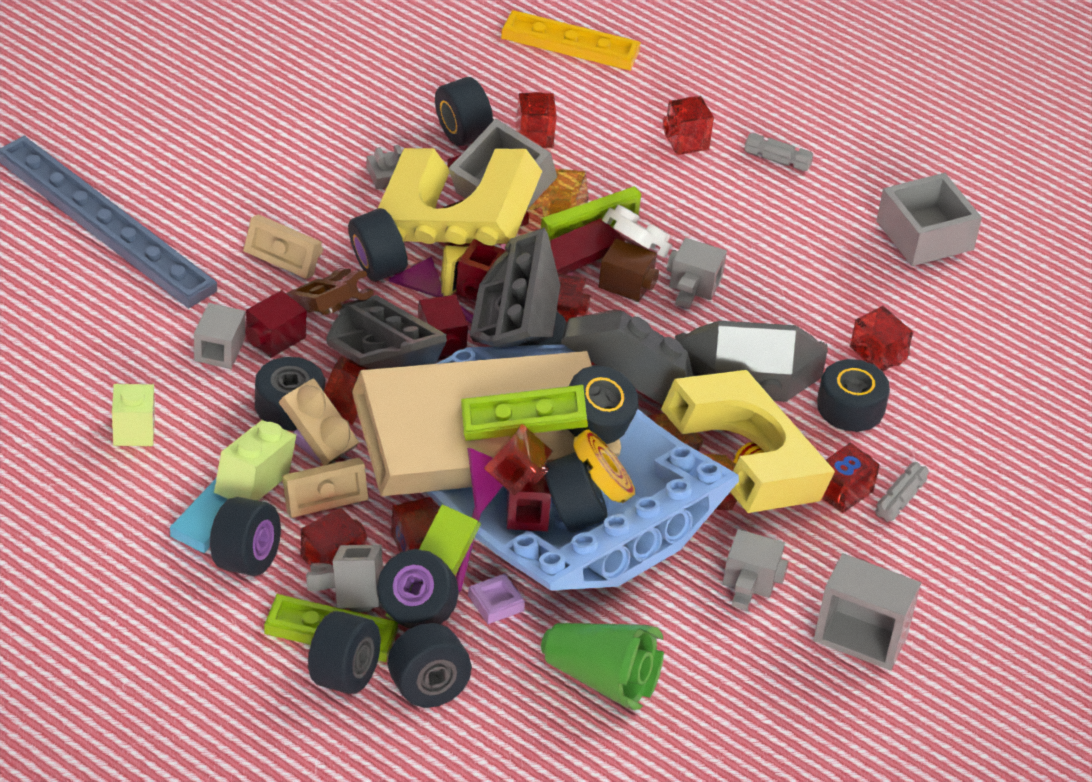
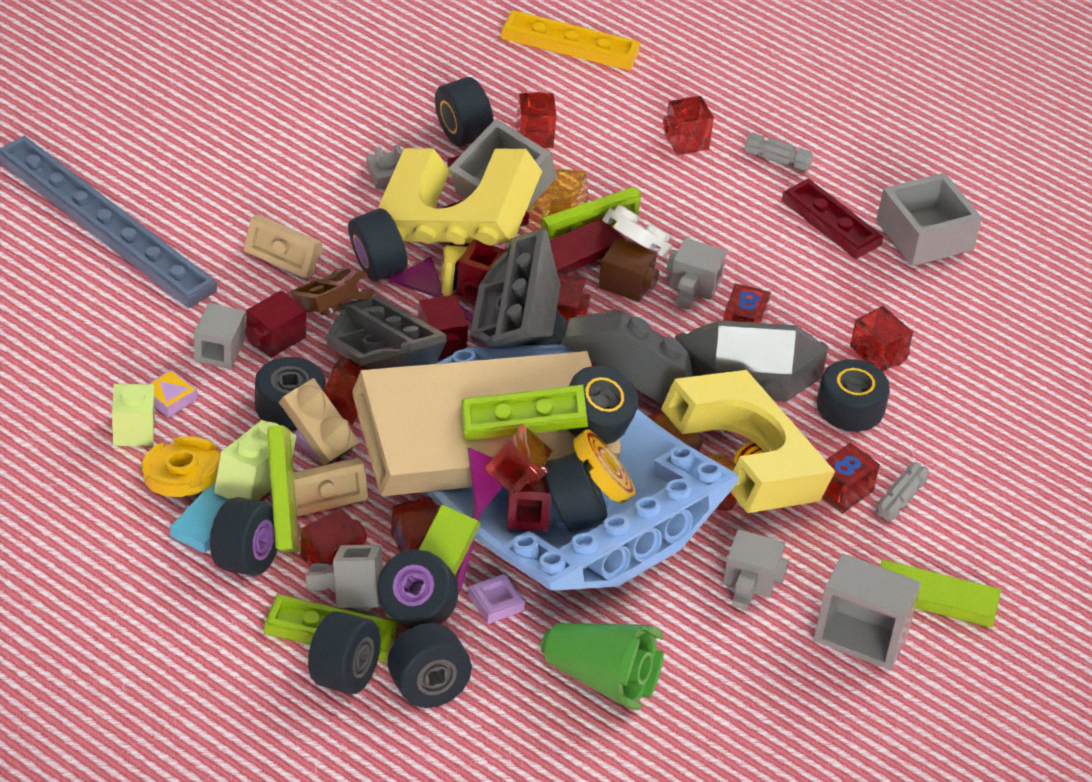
(167, 479): none -> yellow tile
(172, 393): none -> tile
(283, 489): none -> lime tile
(747, 305): none -> clear red brick
(832, 218): none -> dark red tile
(951, 595): none -> lime tile

